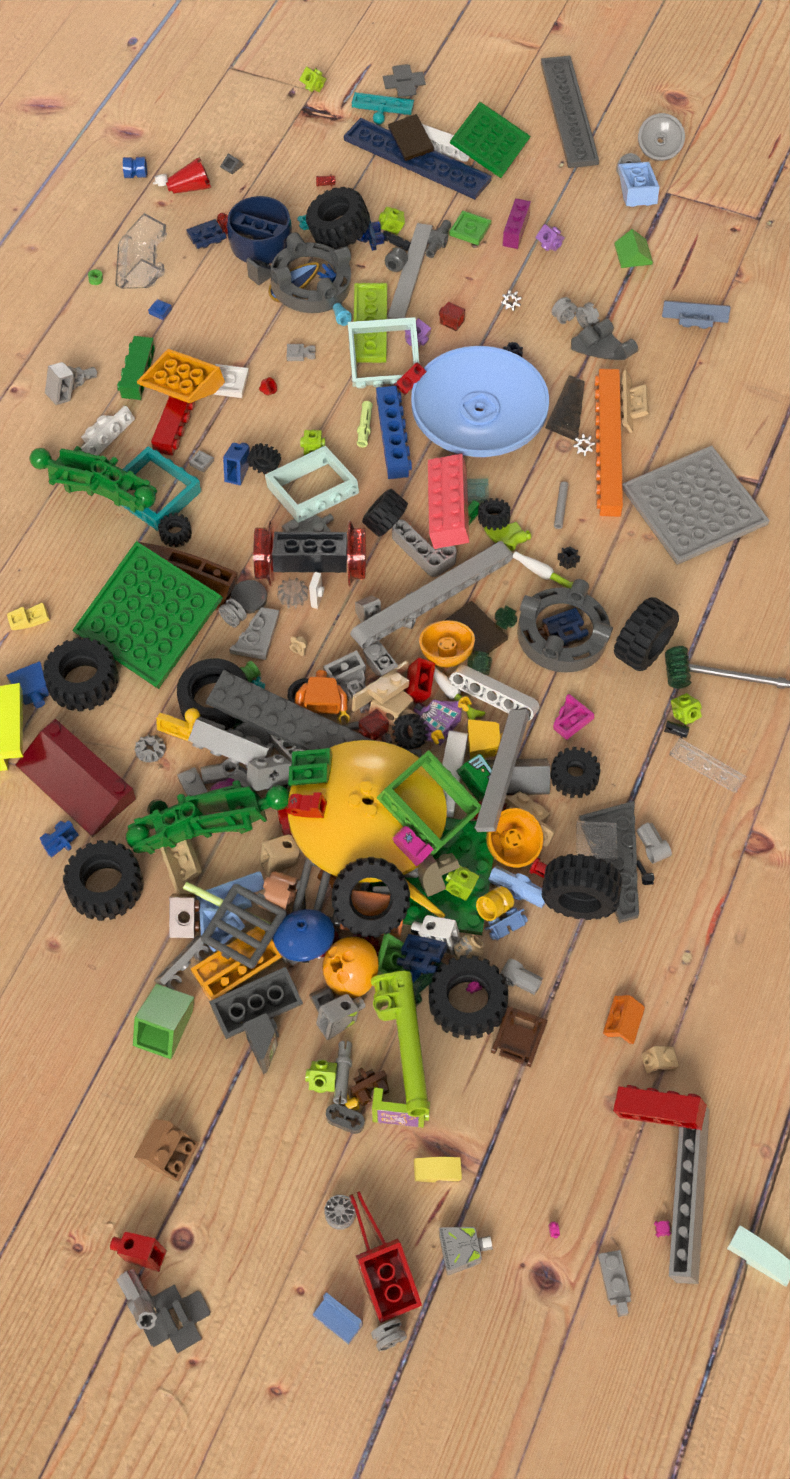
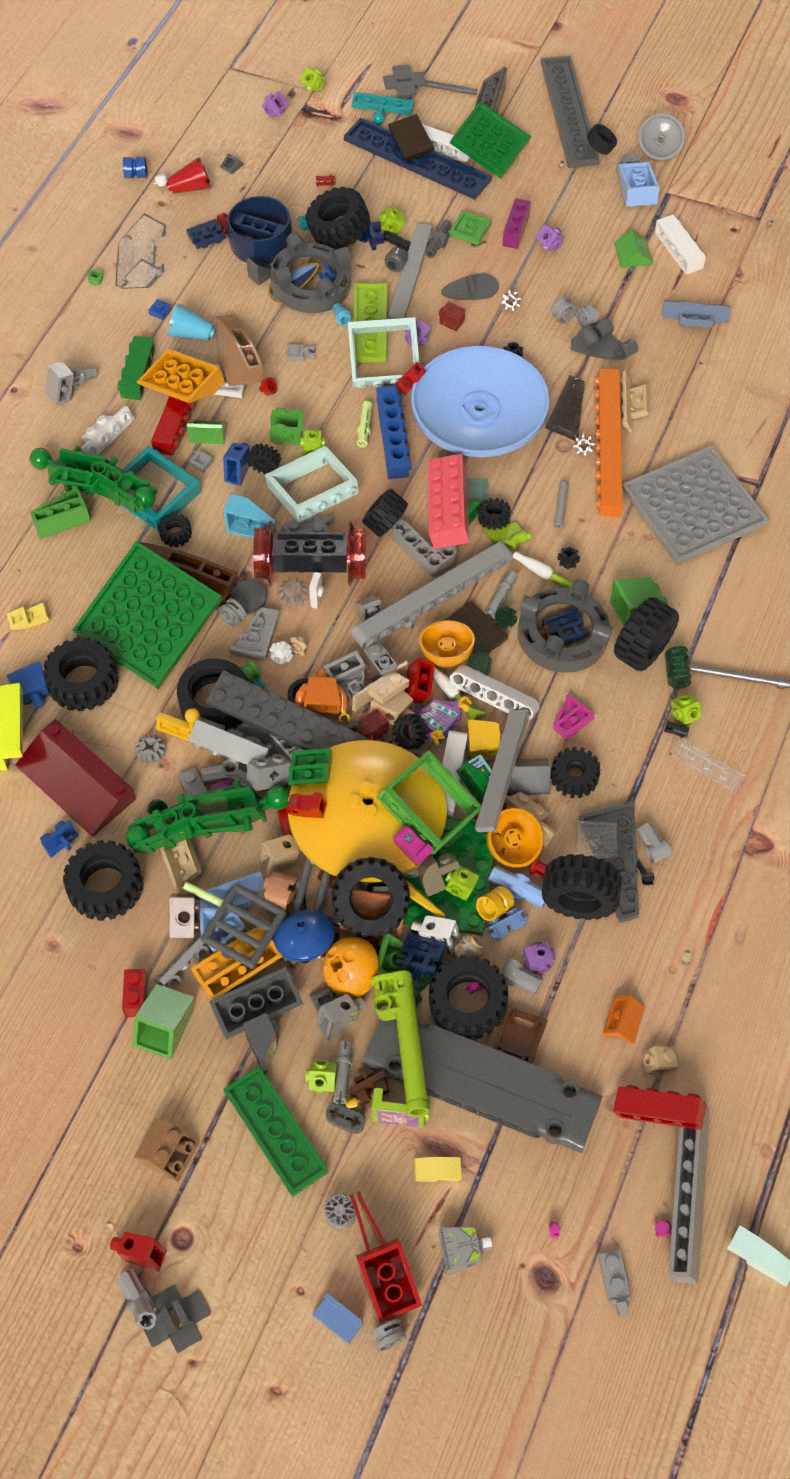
(60, 514): none -> bright green wedge
(134, 991): none -> red brick
(189, 325): none -> medium azure cone
(207, 431): none -> bright green slope
(237, 353): none -> medium nougat wedge
(243, 516): none -> medium azure slope
(274, 104): none -> medium lavender brick
(276, 1131): none -> green plate
(281, 652): none -> white gear
(286, 426): none -> bright green piece
(449, 87): none -> dark grey piece
(472, 287): none -> dark grey shield
(492, 1084): none -> dark grey panel
(493, 90): none -> dark grey slope
(505, 588): none -> light grey pin
(539, 957): none -> medium lavender brick
(601, 139): none -> black tyre
(630, 593): none -> bright green slope
(680, 244): none -> white brick

